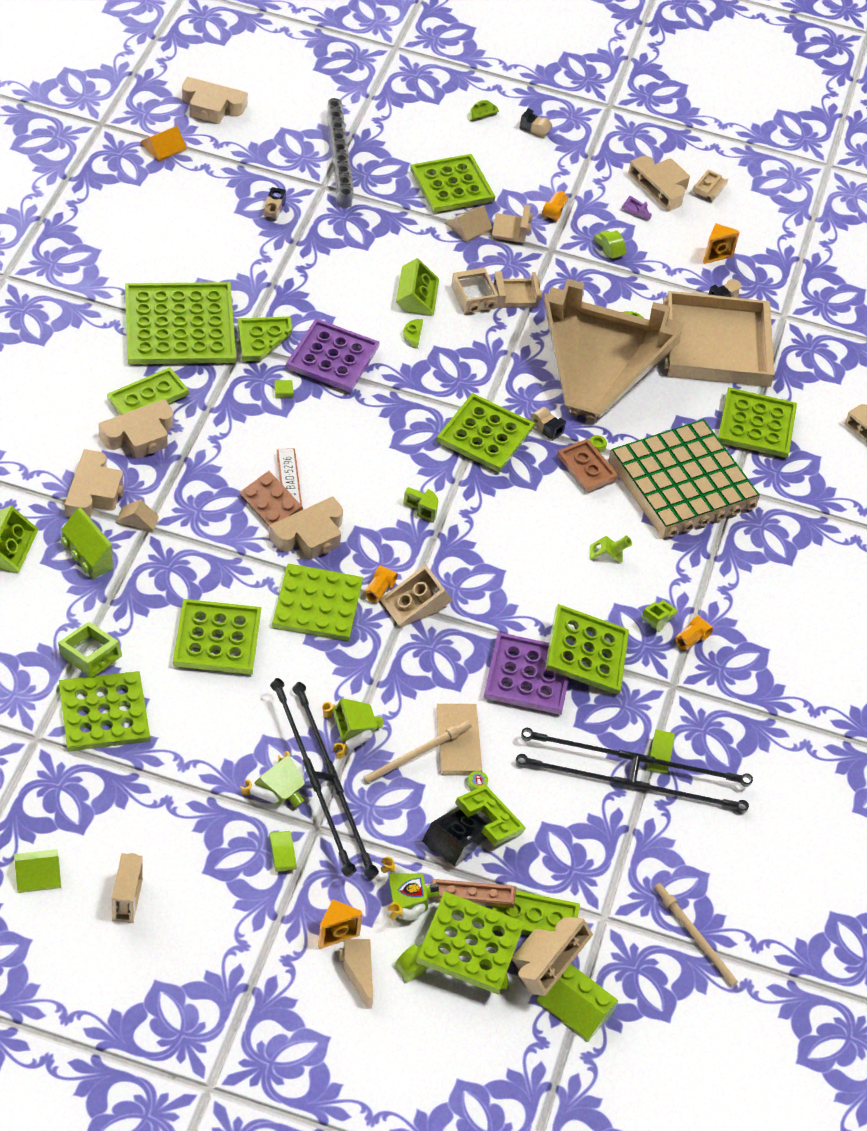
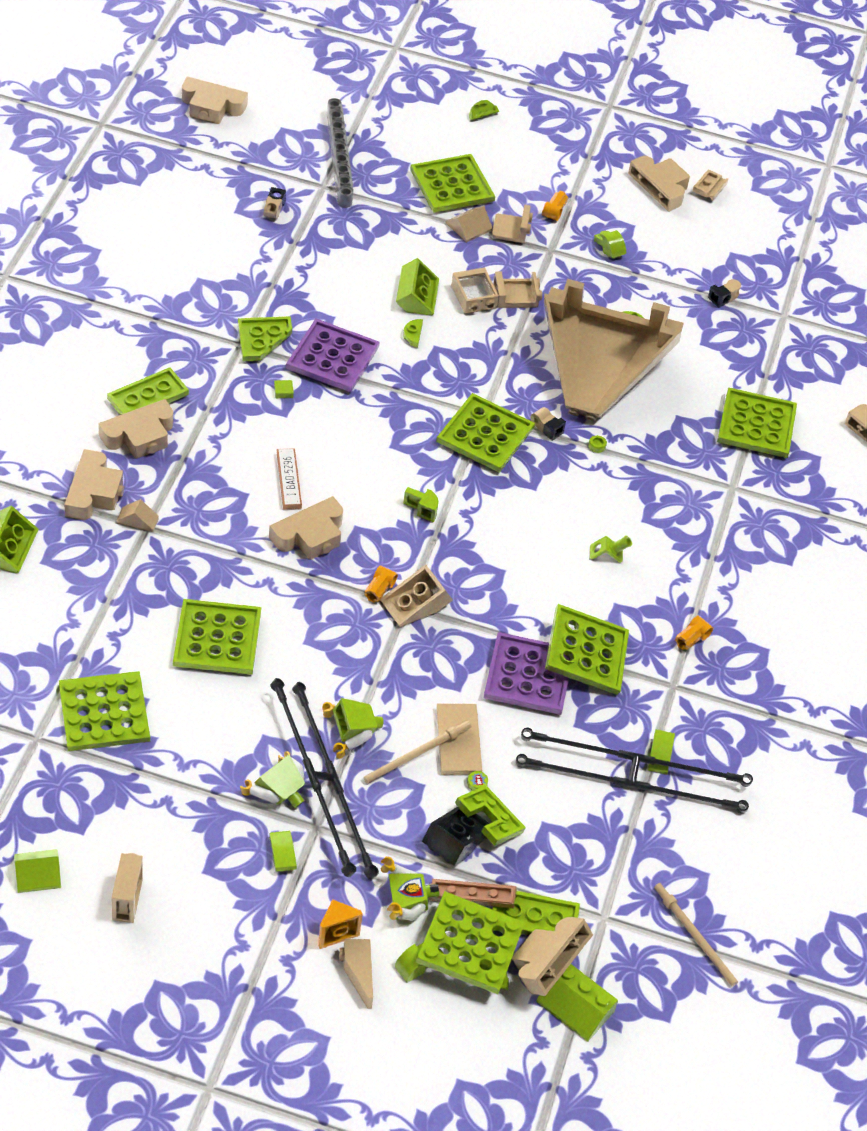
(87, 544): lime slope -> none
(90, 649): lime window -> none
(165, 143): light orange slope -> none
(179, 323): lime plate -> none
(270, 499): nougat plate -> none
(317, 602): lime plate -> none
(535, 124): leg -> none
(587, 465): nougat plate -> none
(636, 208): medium lavender slope -> none
(658, 614): lime brick -> none
(683, 478): tan panel -> none
(721, 244): light orange slope -> none
(721, 339): tan panel -> none

